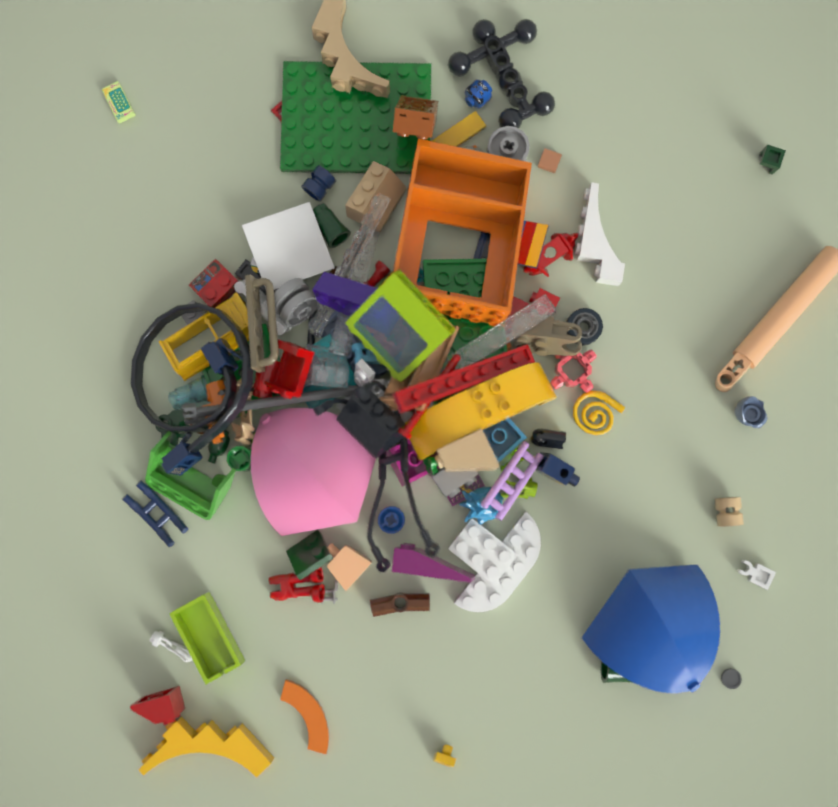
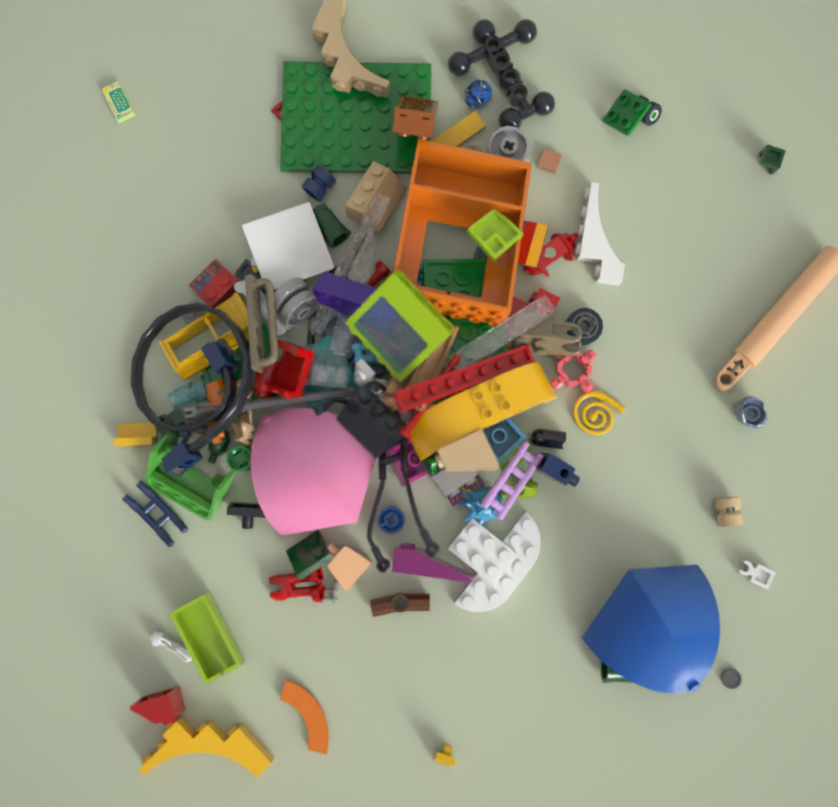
(136, 435): none -> yellow panel
(247, 511): none -> black tile
(494, 234): none -> lime plate
(629, 111): none -> green plate

